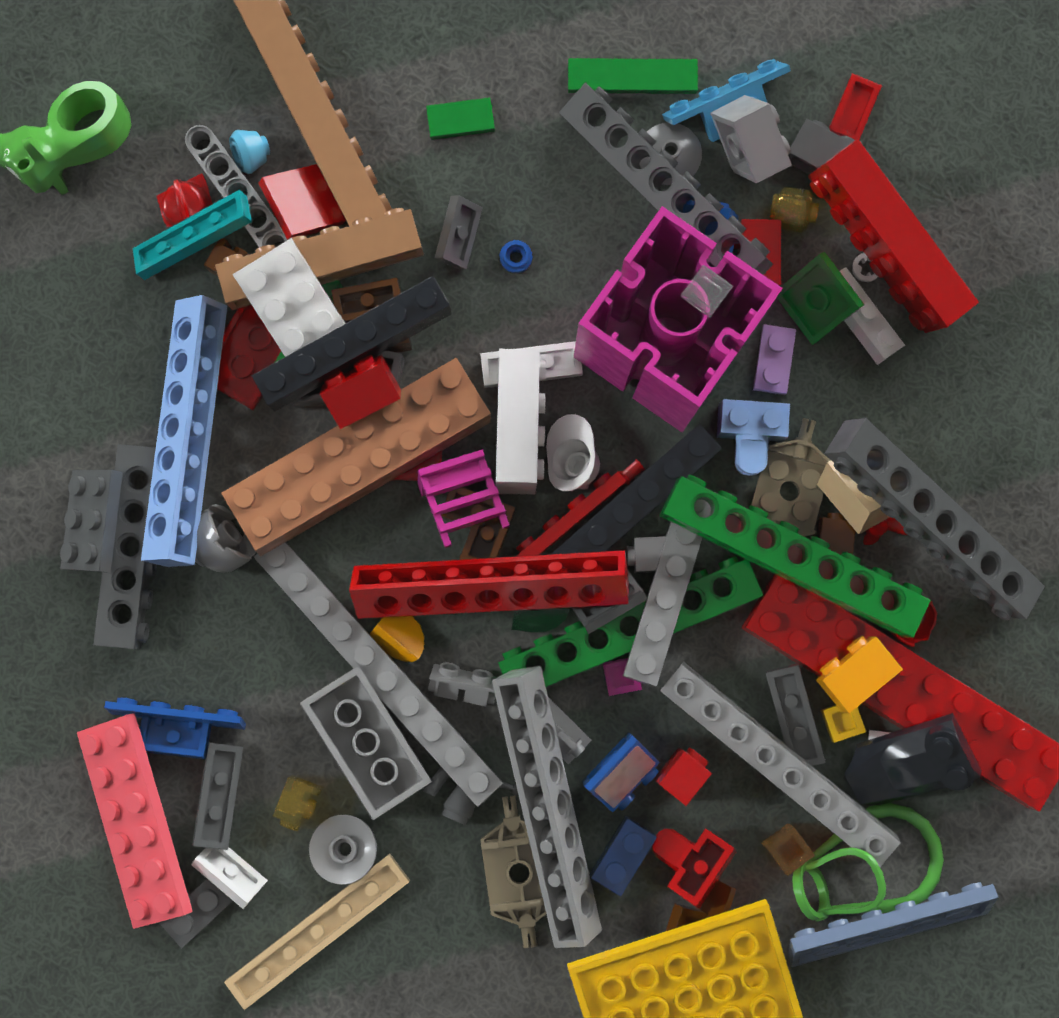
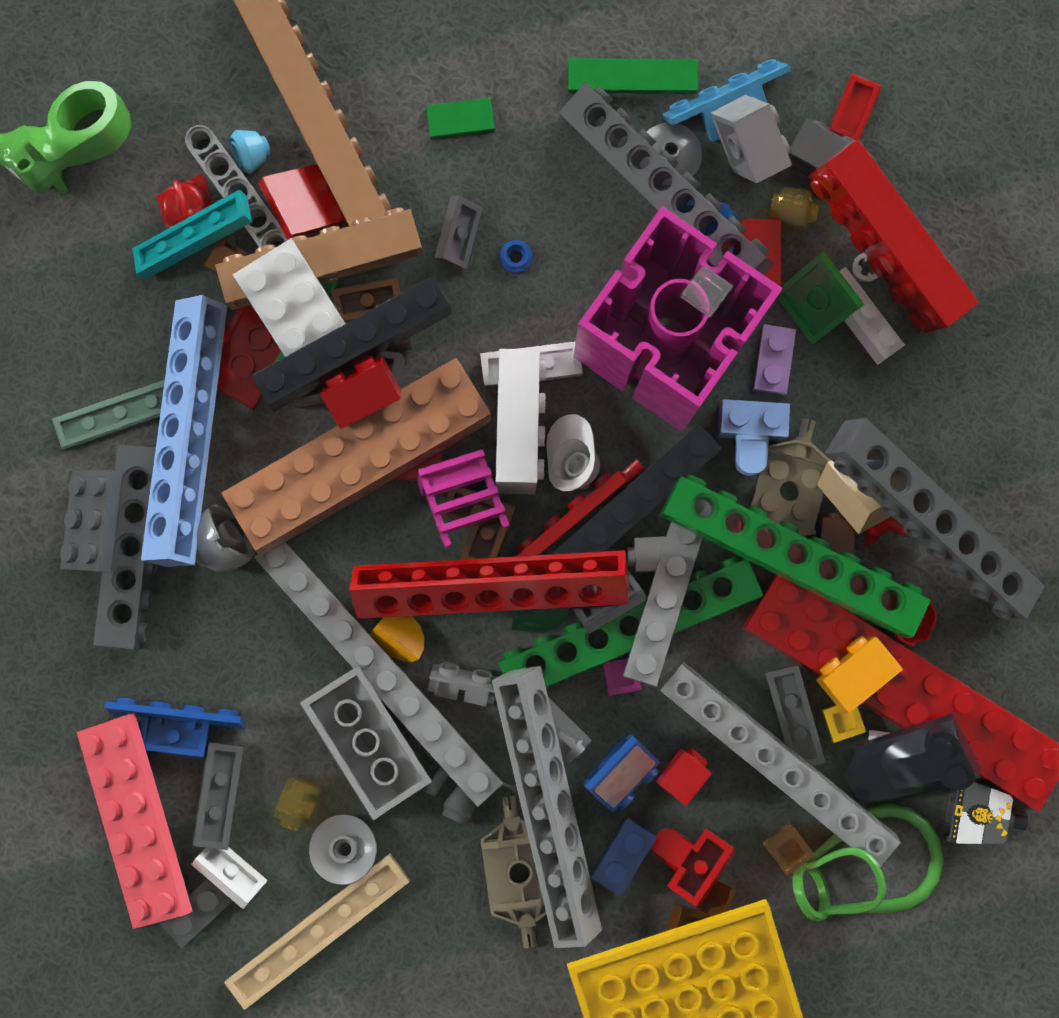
(109, 416): none -> sand green tile
(902, 922): sand blue plate -> none
(981, 816): none -> torso

